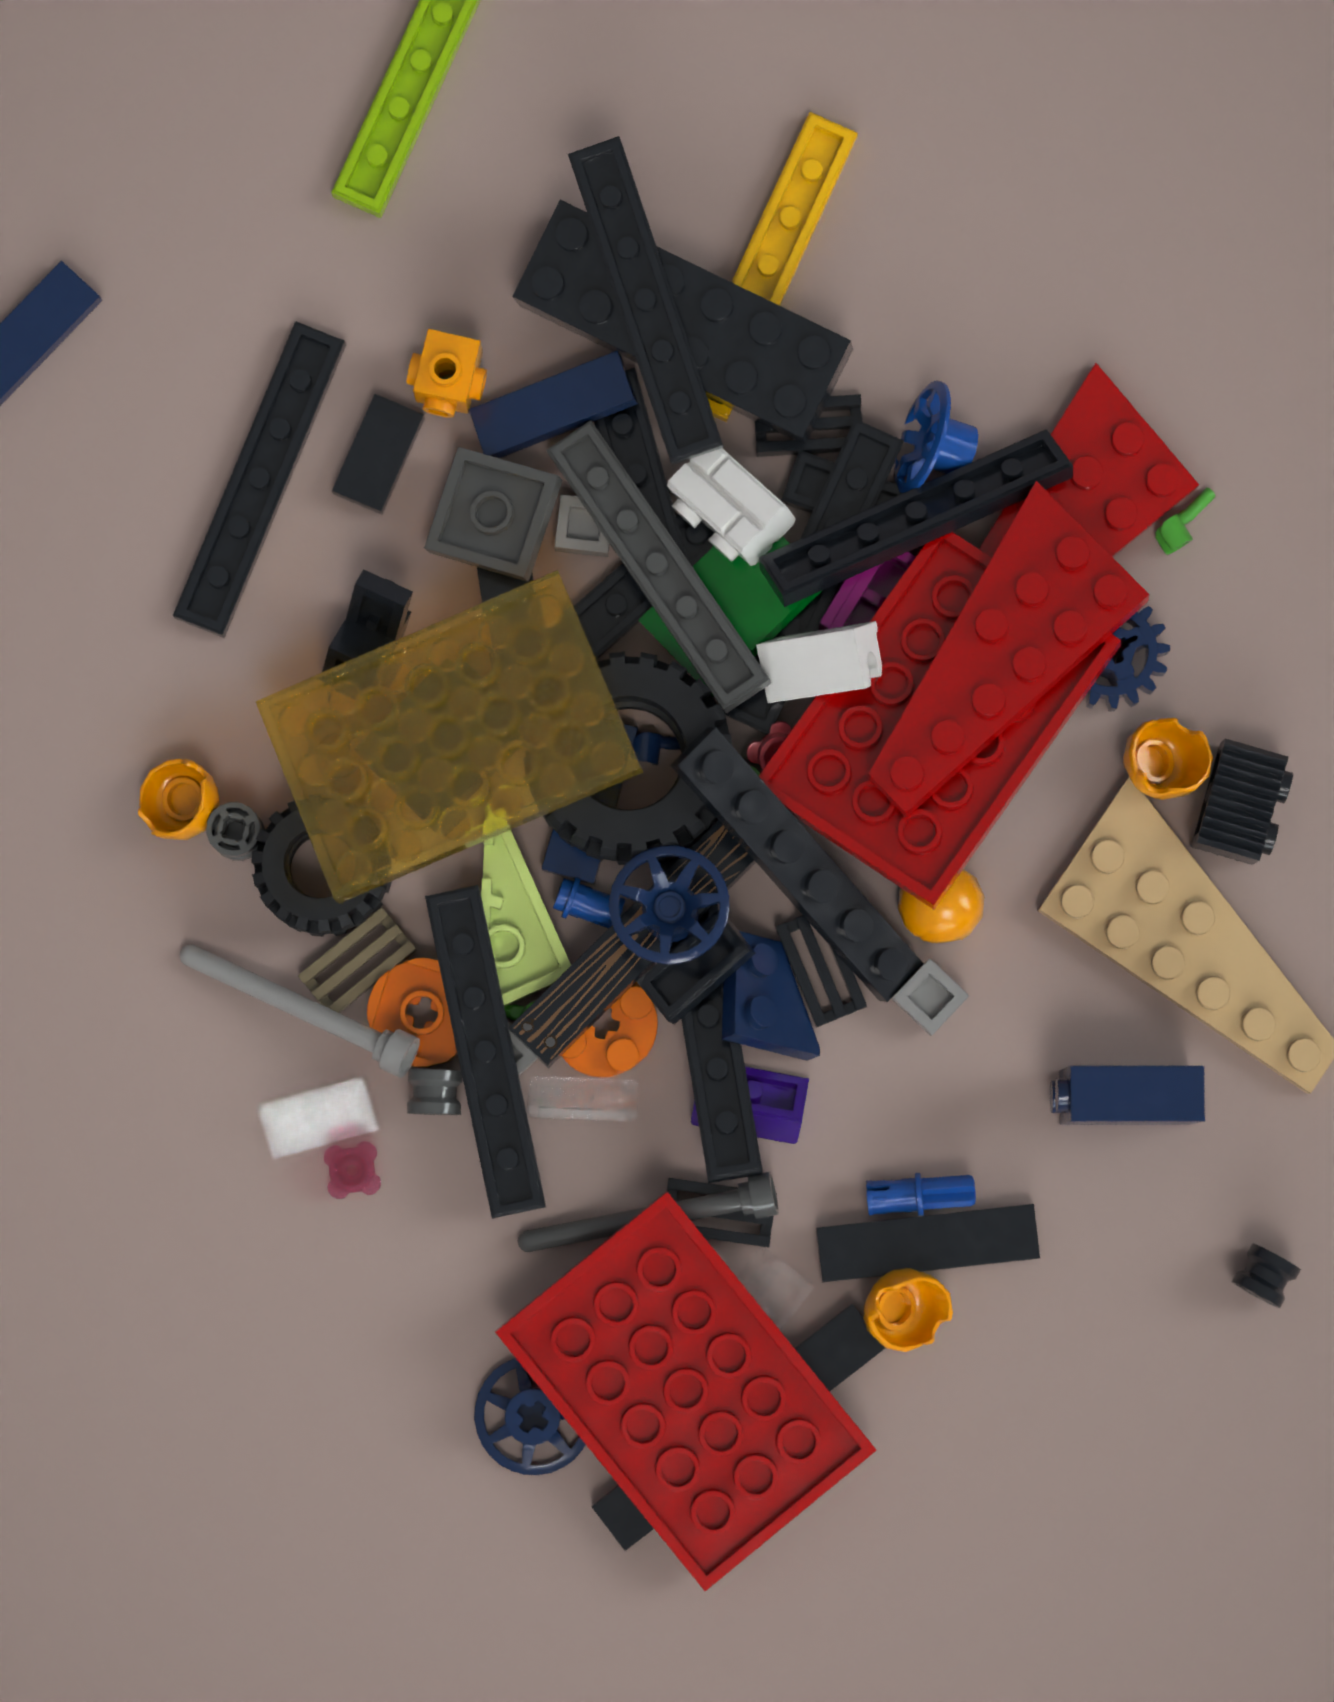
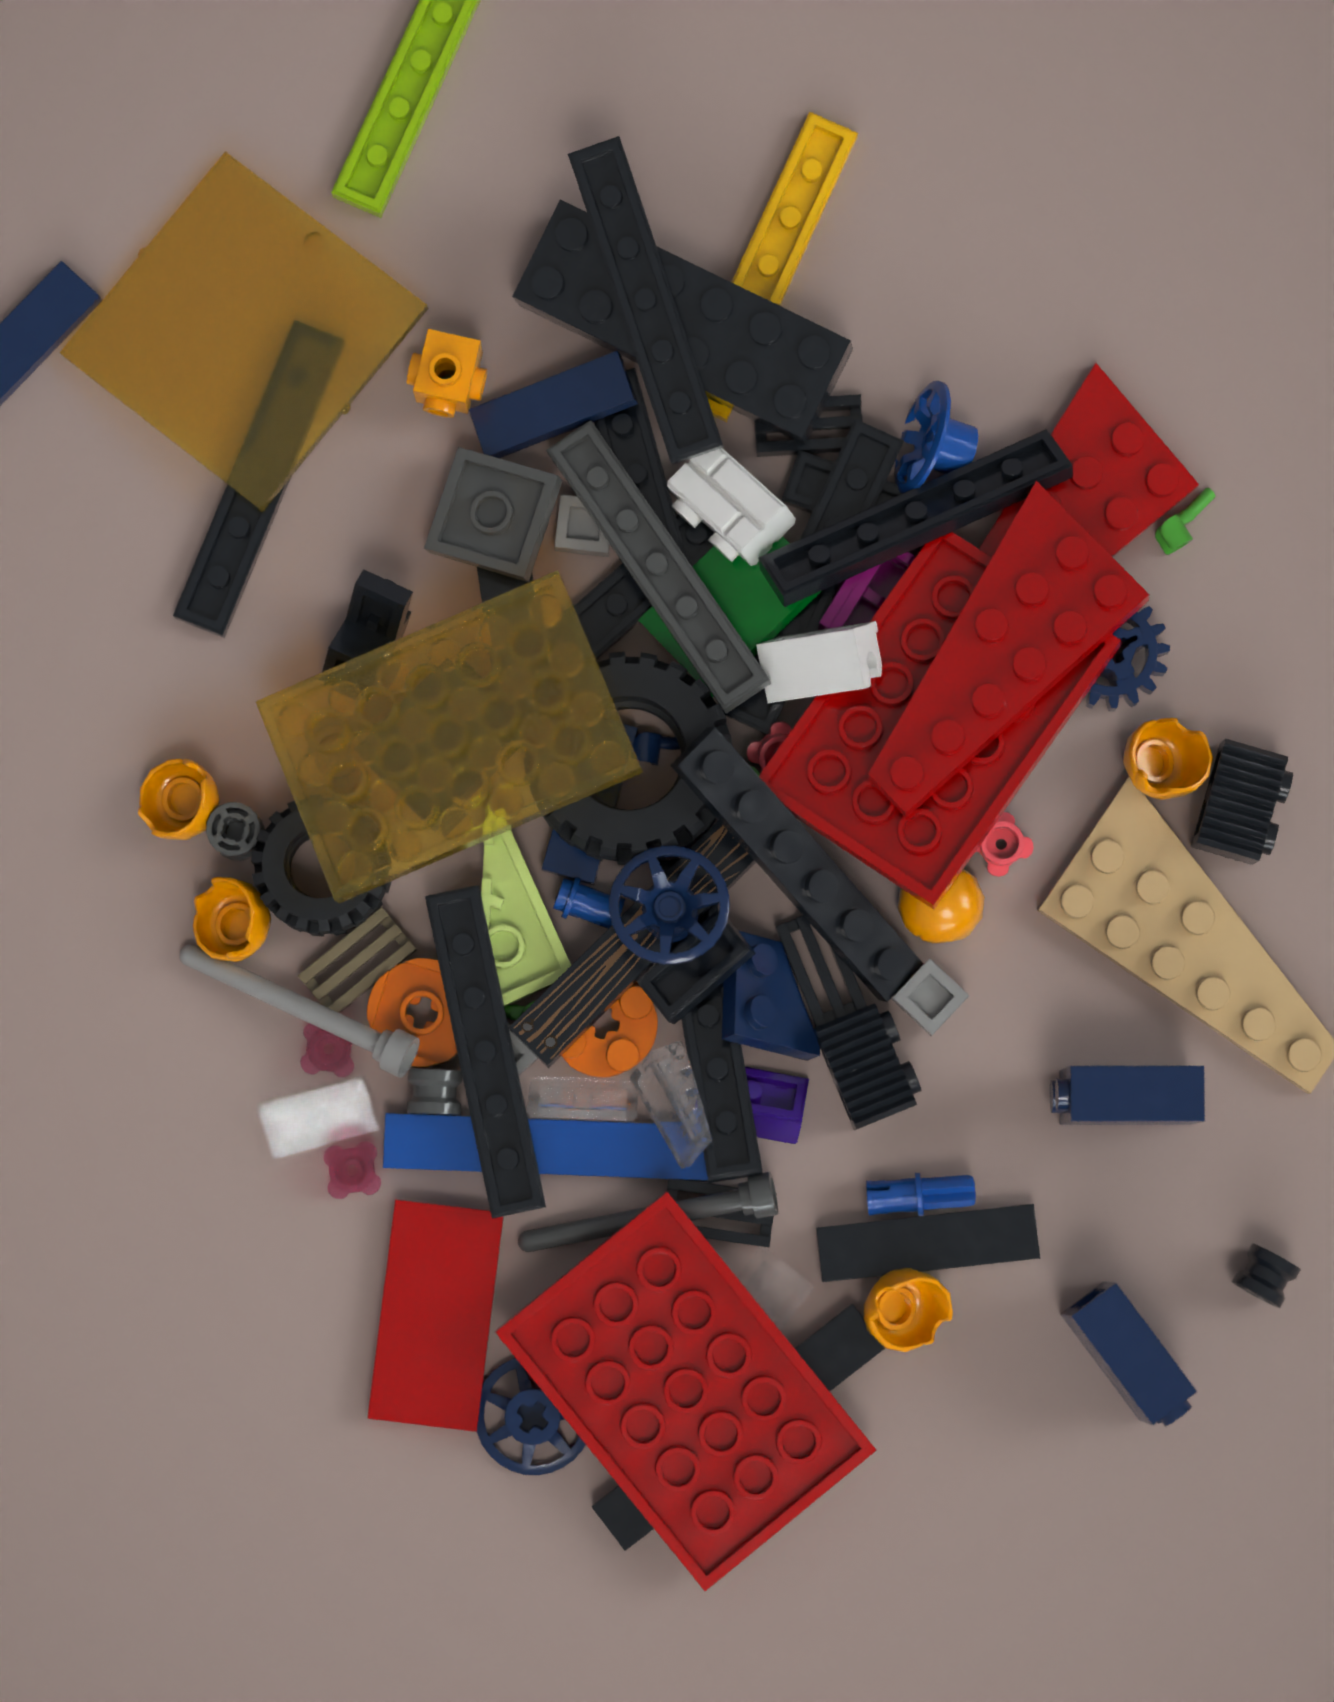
(230, 920): none -> light orange hair
(244, 331): none -> clear yellow piece
(317, 1060): none -> clear pink plate
(378, 454): black tile -> none
(435, 1316): none -> red tile
(559, 1147): none -> blue tile
(673, 1101): none -> clear slope
(866, 1065): none -> black brick
(1016, 846): none -> coral plate
(1130, 1355): none -> dark blue brick

